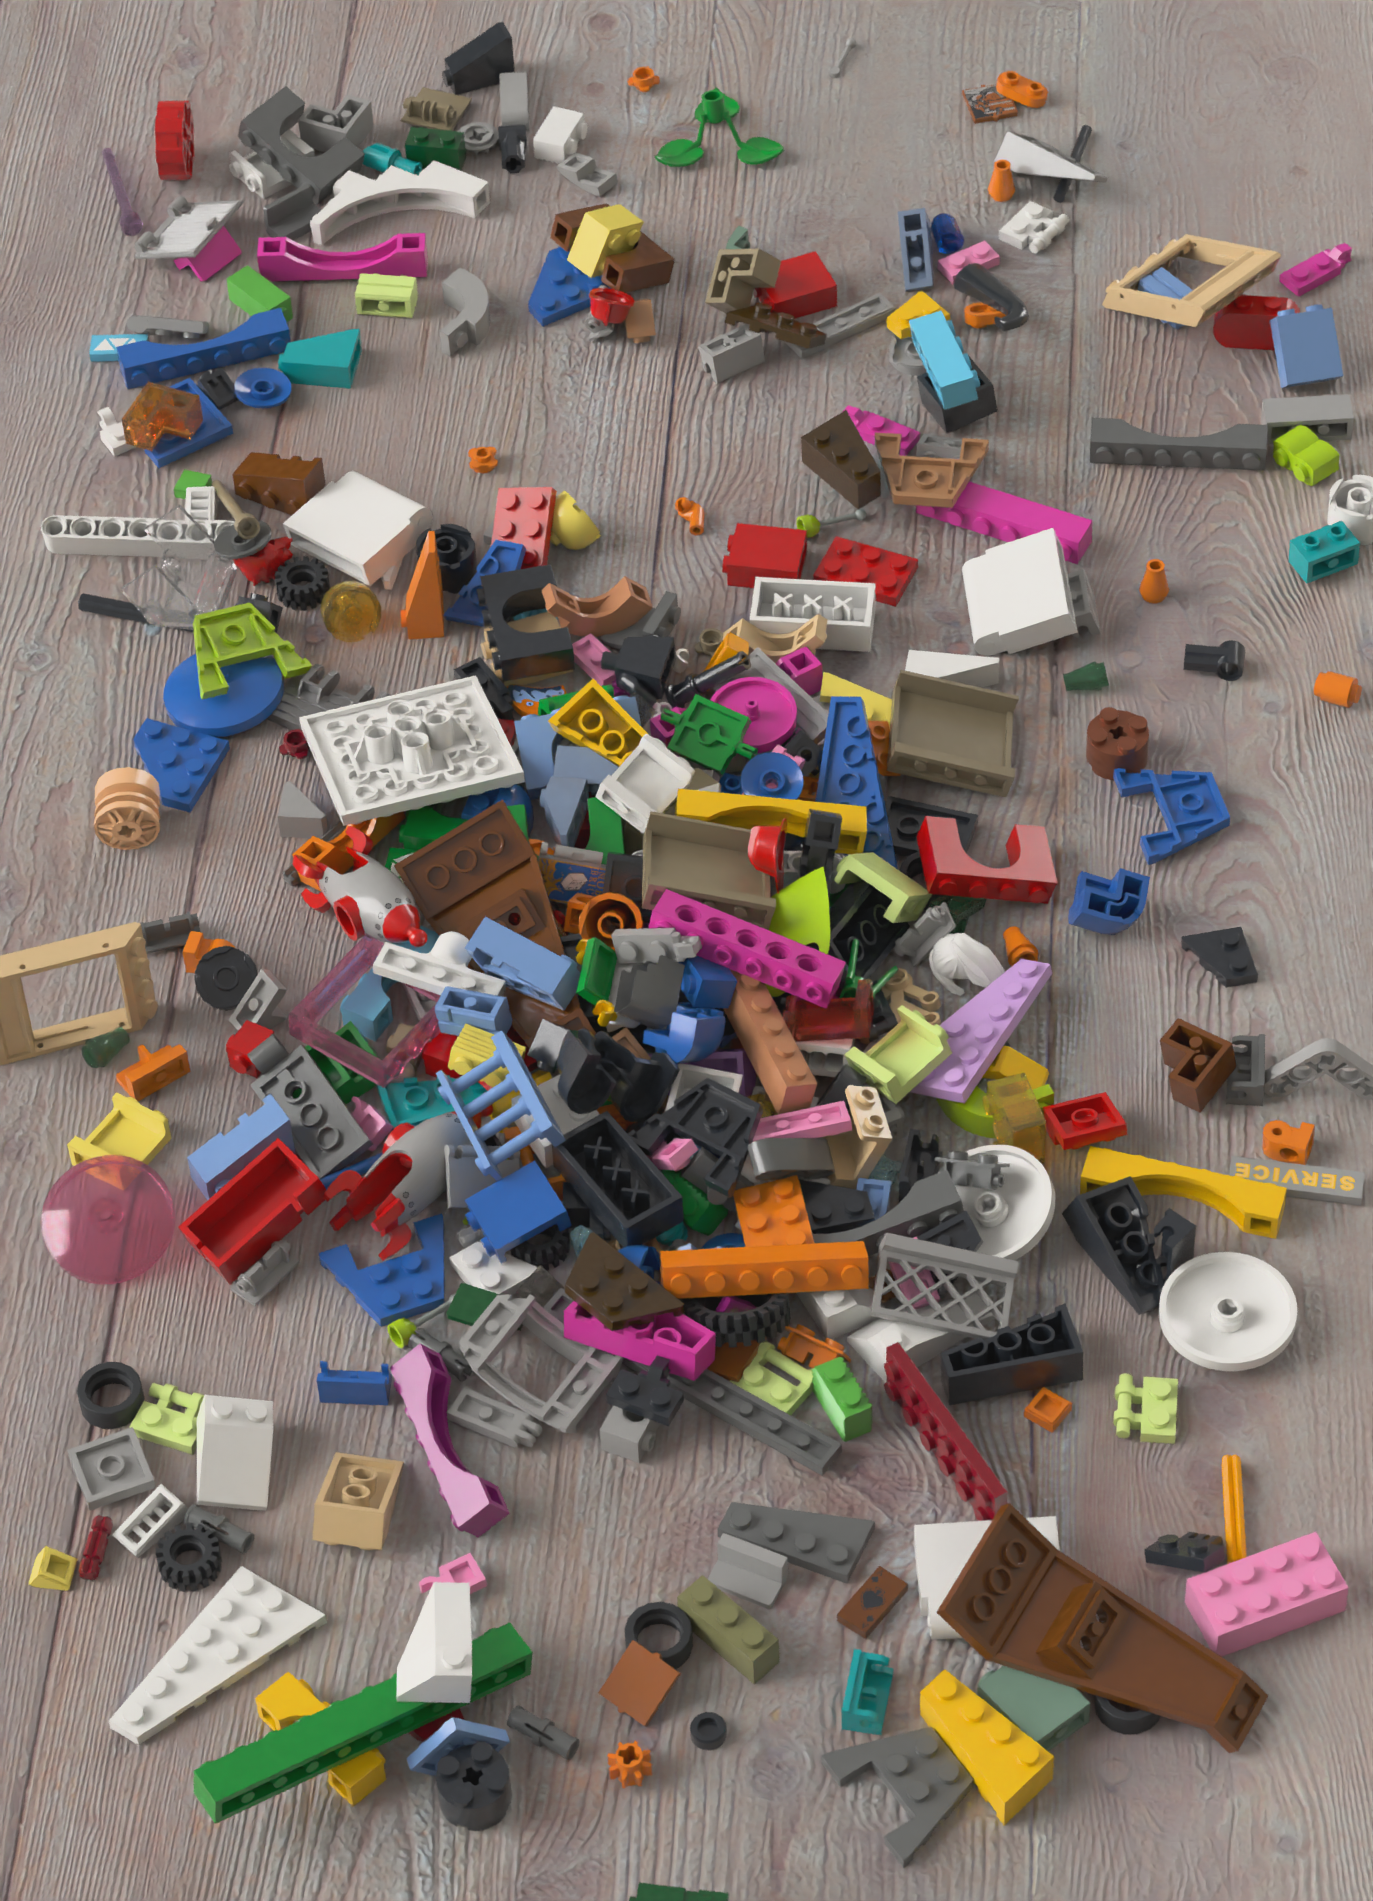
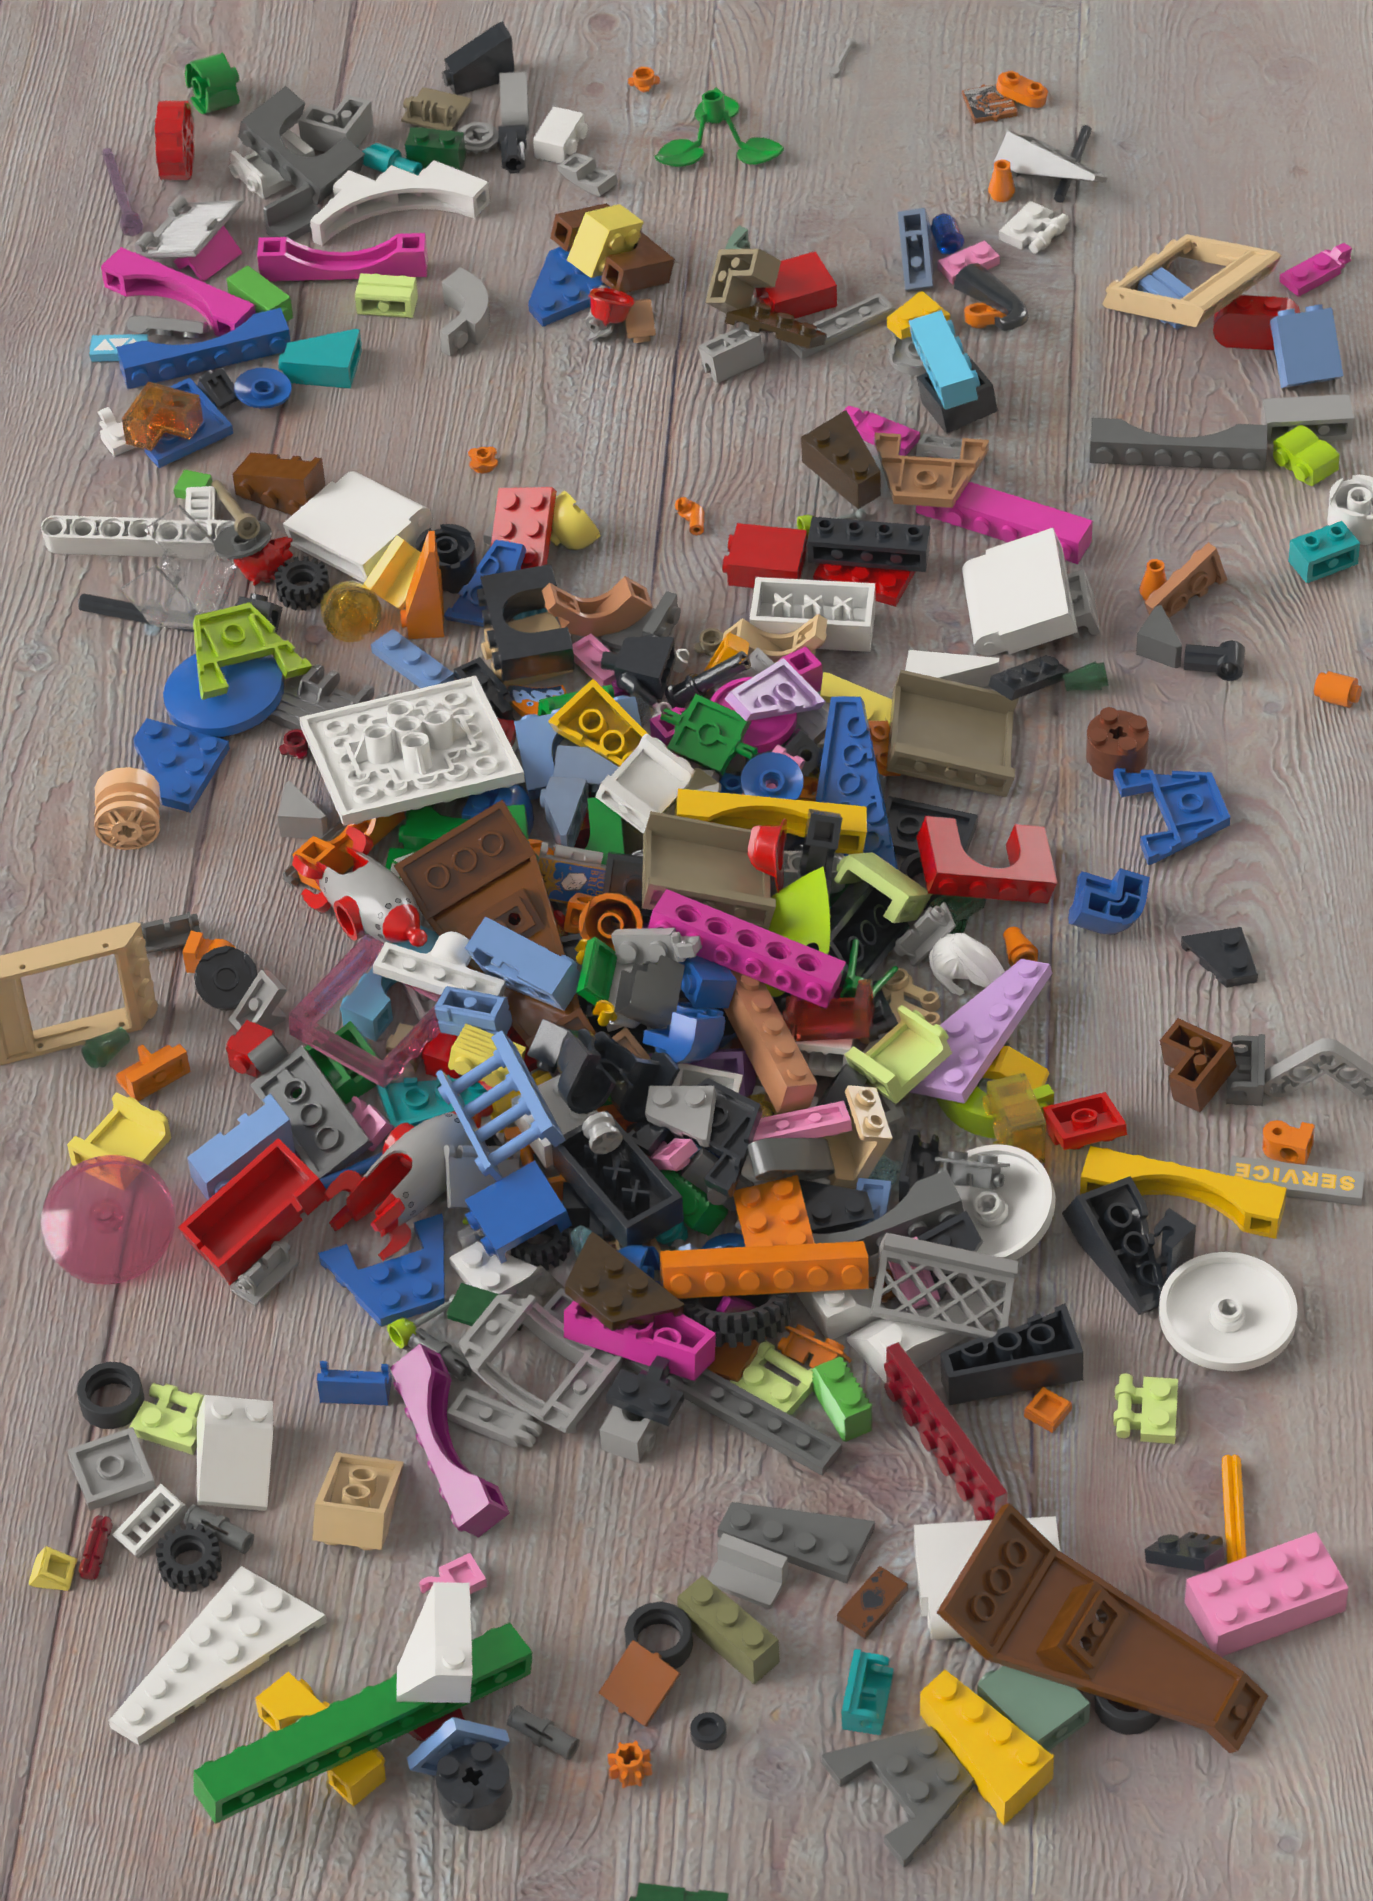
(137, 275): none -> dark pink arch
(212, 83): none -> green brick
(394, 572): none -> light yellow panel
(410, 660): none -> medium blue plate
(602, 1132): none -> light grey wheel
(683, 1110): none -> light grey wing
(774, 693): none -> lavender wing
(868, 544): none -> black brick
(1028, 677): none -> black plate
(1158, 640): none -> dark grey slope
(1190, 580): none -> nougat wing

